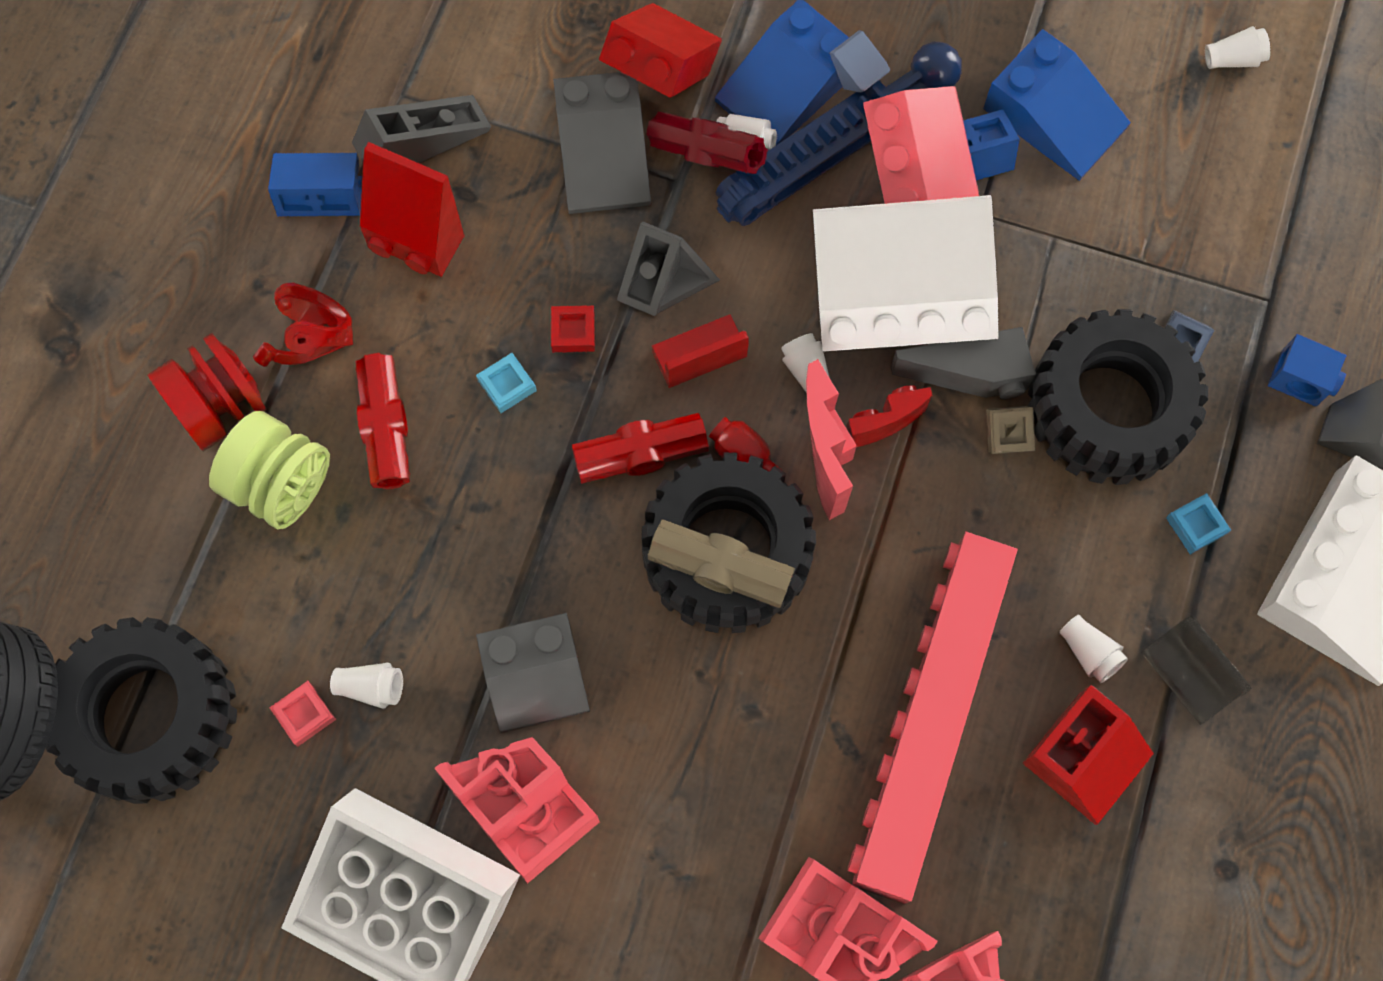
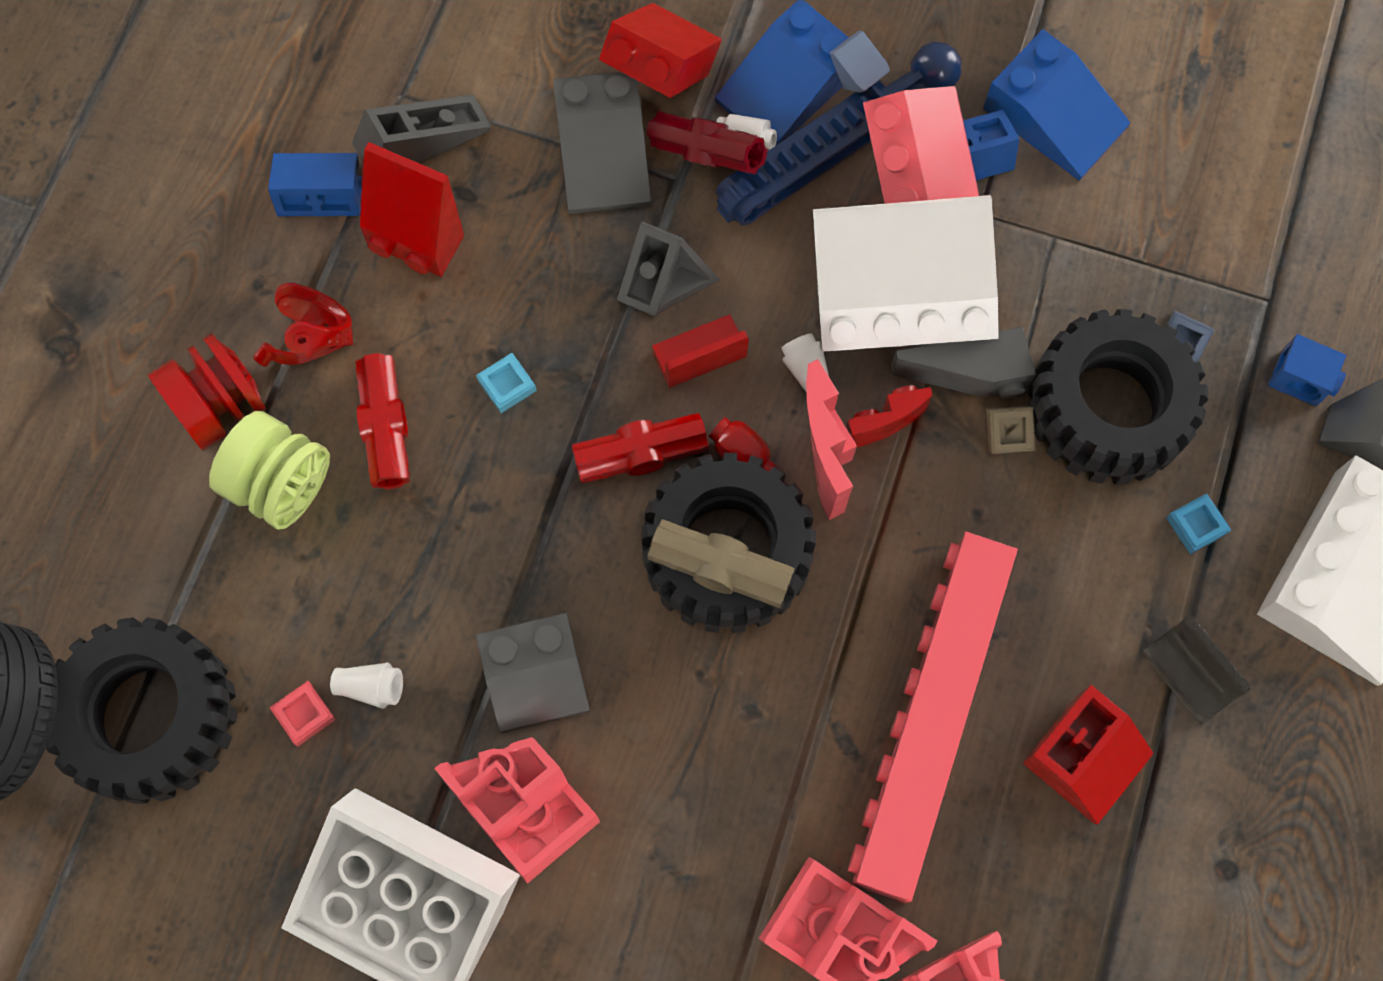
(572, 329): red plate -> none
(1094, 650): white cone -> none
(1242, 49): white cone -> none

